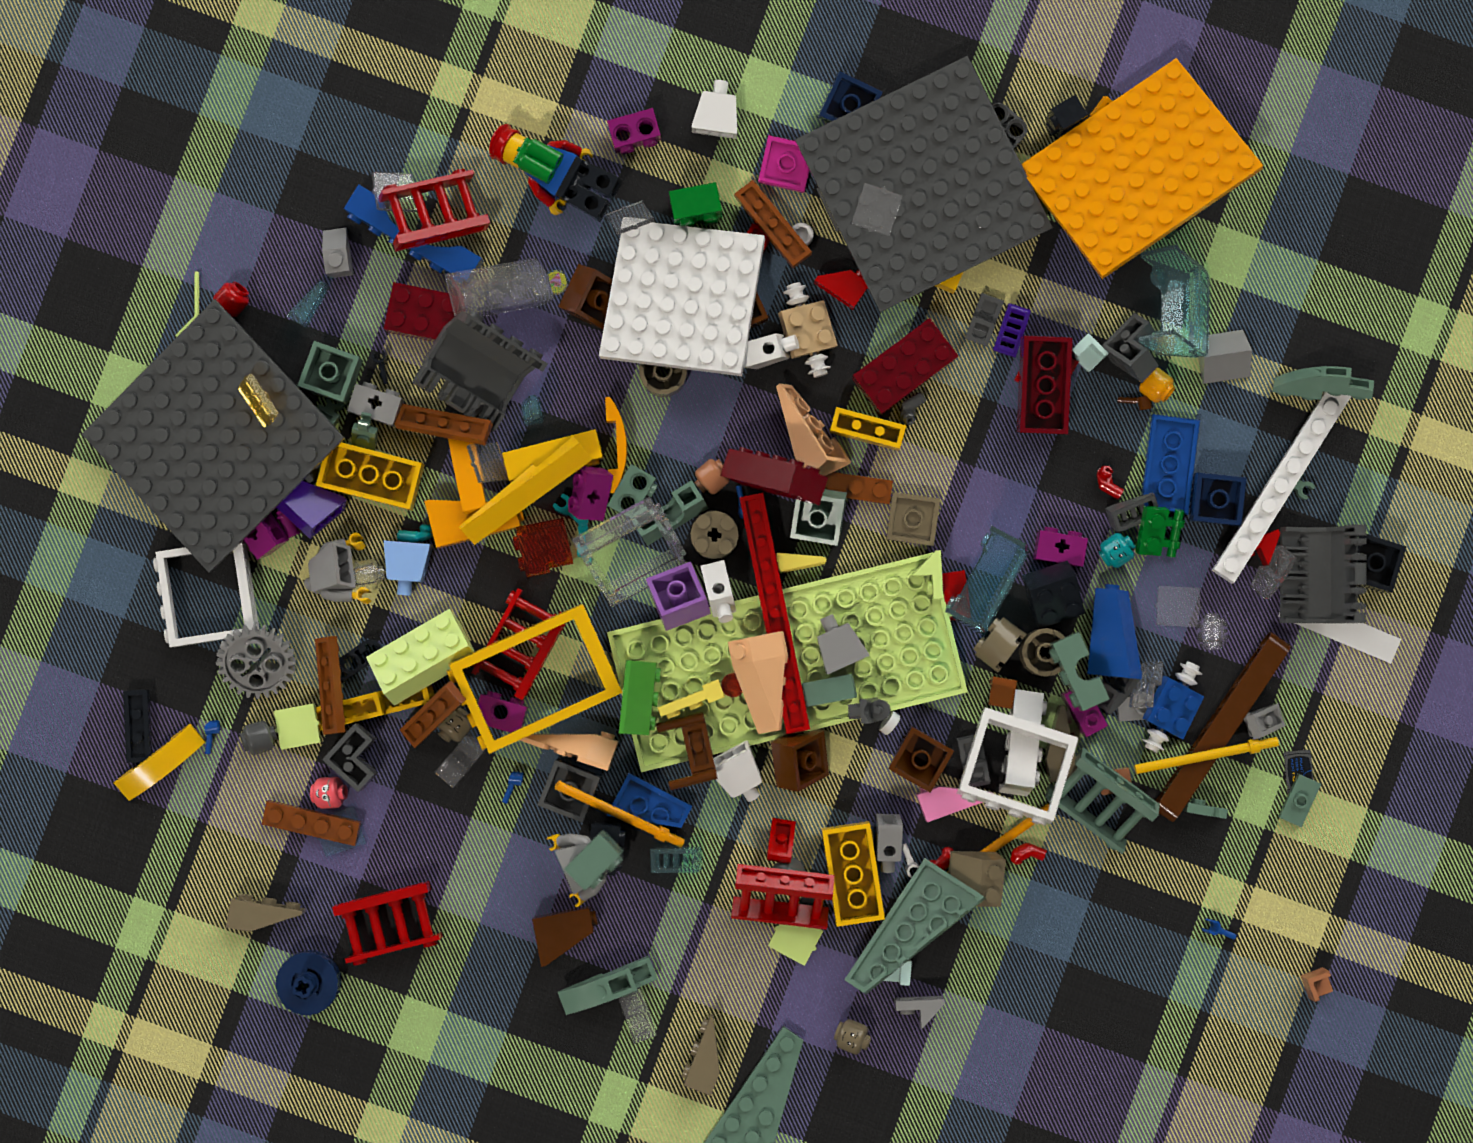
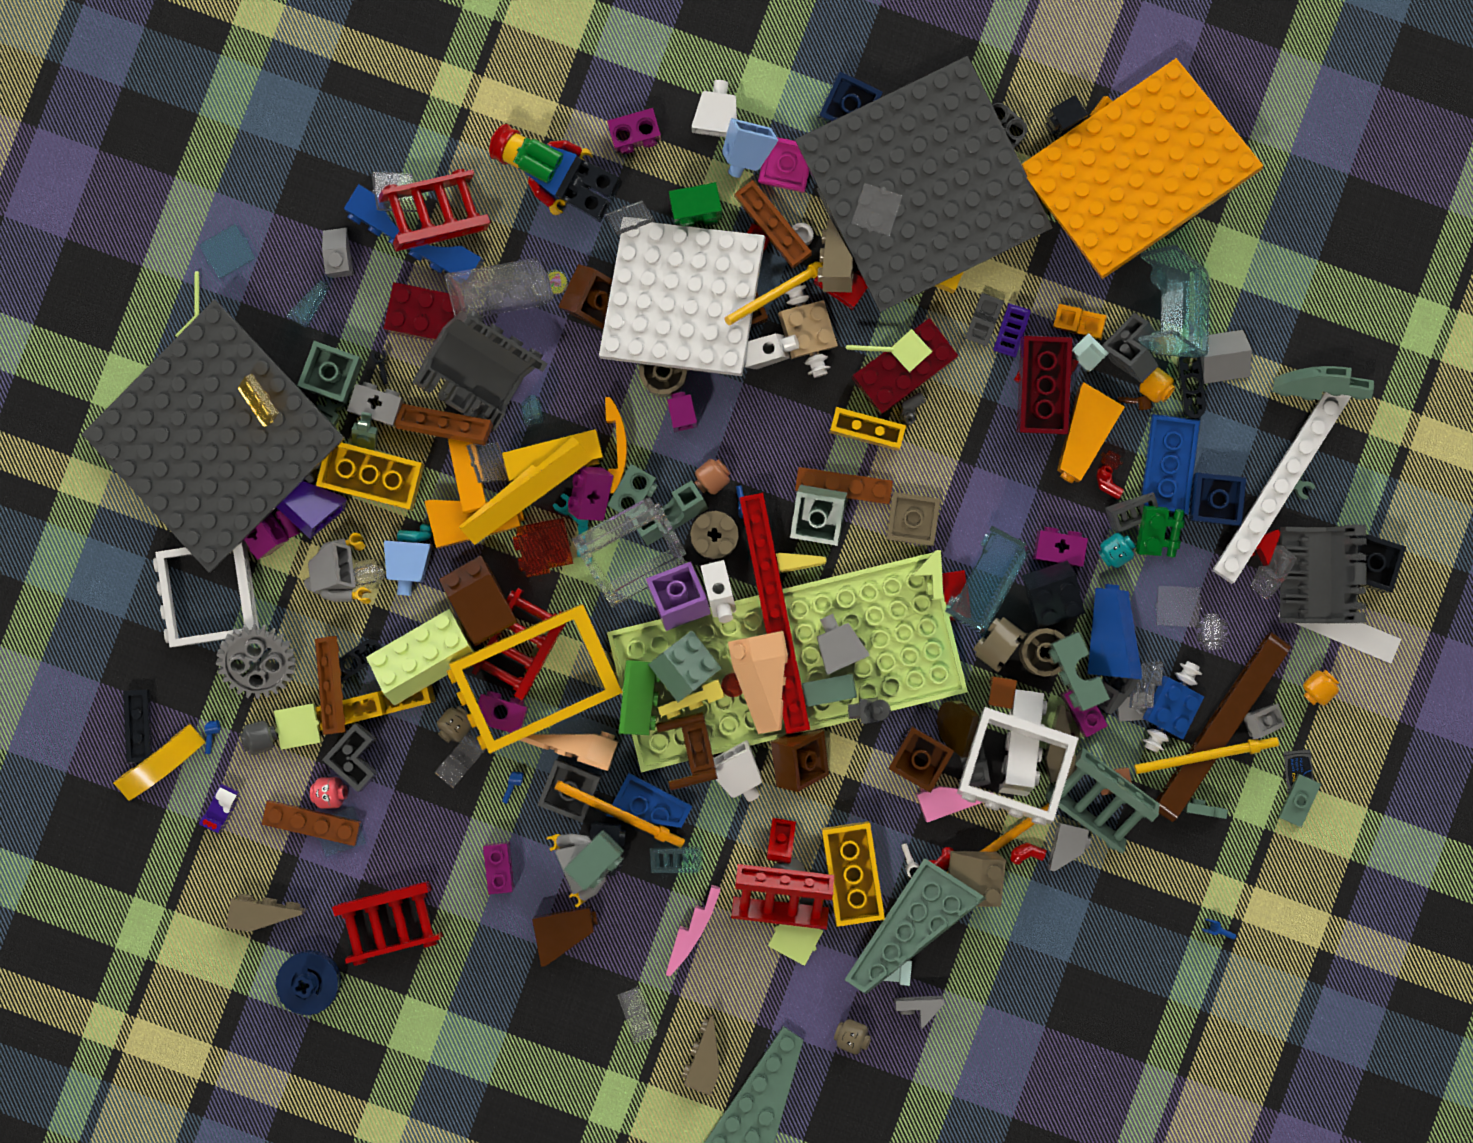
(220, 809): none -> dark purple leg
(227, 251): none -> clear light blue piece
(232, 298): red head -> none
(432, 714): dark orange plate -> none
(478, 600): none -> reddish brown slope
(498, 868): none -> magenta brick
(607, 986): sand green slope -> none
(682, 412): none -> magenta brick
(684, 666): none -> sand green brick
(688, 937): none -> bright pink slope
(747, 146): none -> light blue torso
(774, 475): dark red brick -> none
(806, 434): light nougat wedge -> none
(811, 272): none -> yellow bar
(837, 262): none -> dark tan slope
(888, 833): light grey torso -> none
(889, 723): white tile -> none
(908, 350): none -> yellowish green piece
(957, 726): none -> dark brown tile
(1067, 845): none -> light grey slope
(1079, 321): none -> light orange slope
(1088, 428): none -> light orange slope
(1111, 459): none -> clear red plate
(1199, 401): none -> black beam
(1317, 983): nougat panel -> none
(1320, 687): none -> light orange head

